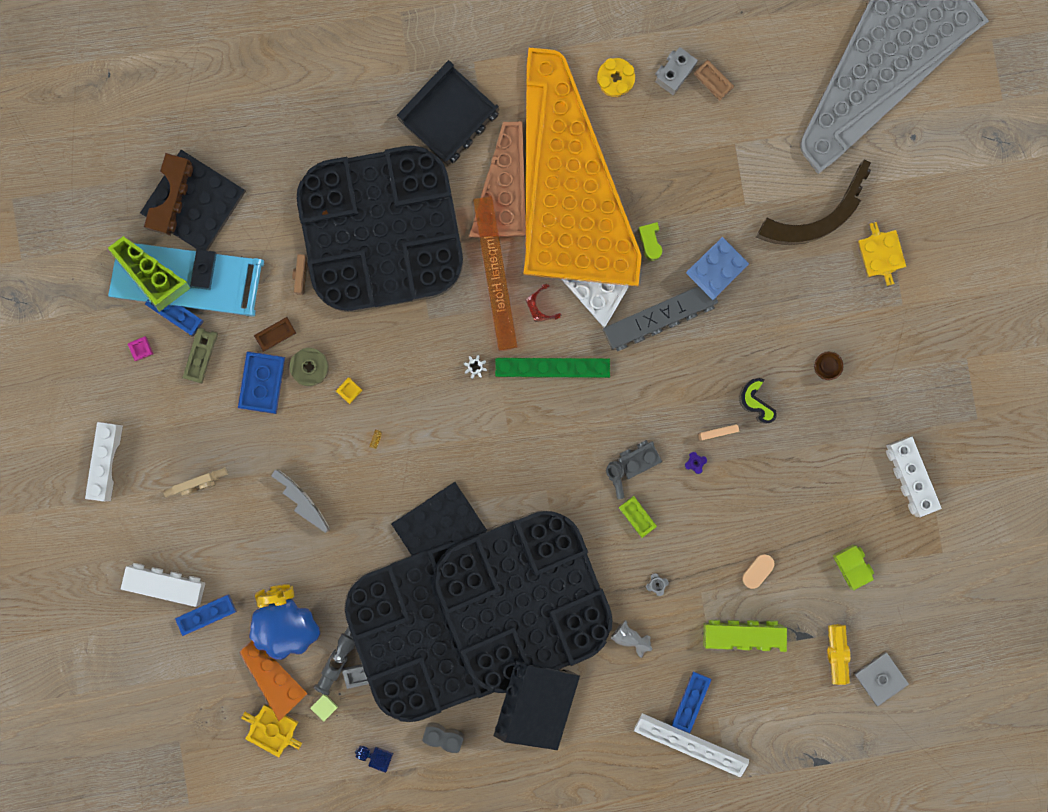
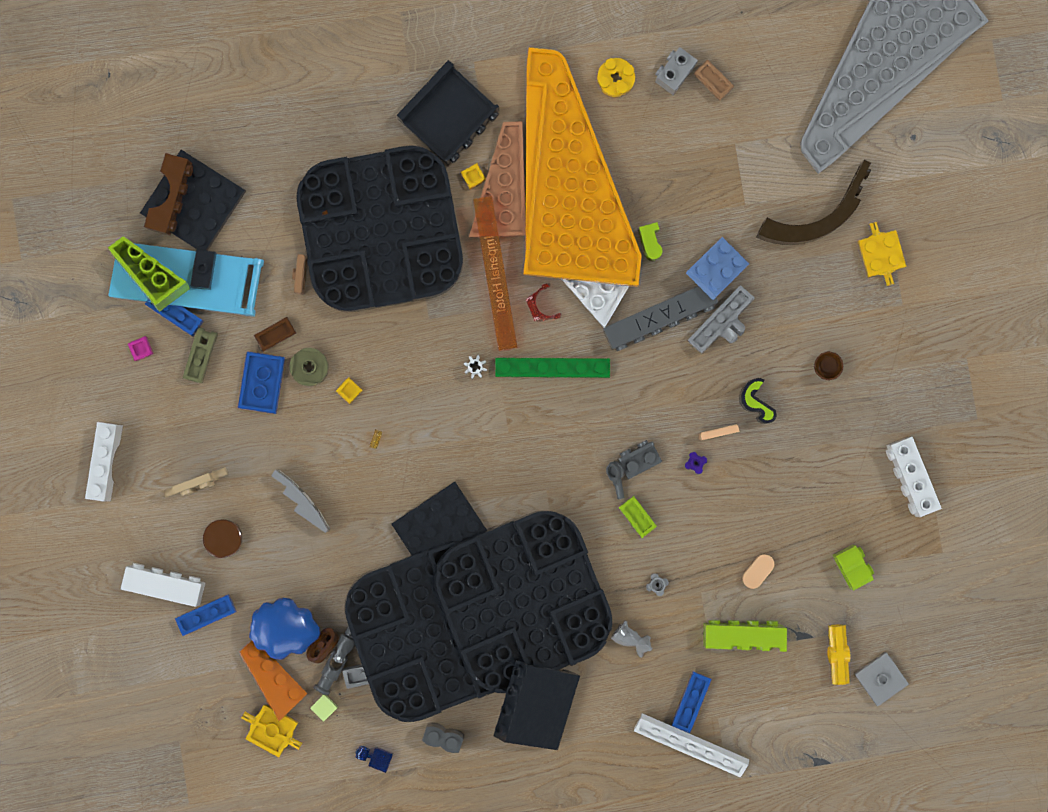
(222, 538): none -> reddish brown tile
(277, 595): yellow plate -> none
(323, 646): none -> reddish brown plate
(473, 176): none -> yellow tile
(723, 321): none -> light grey plate

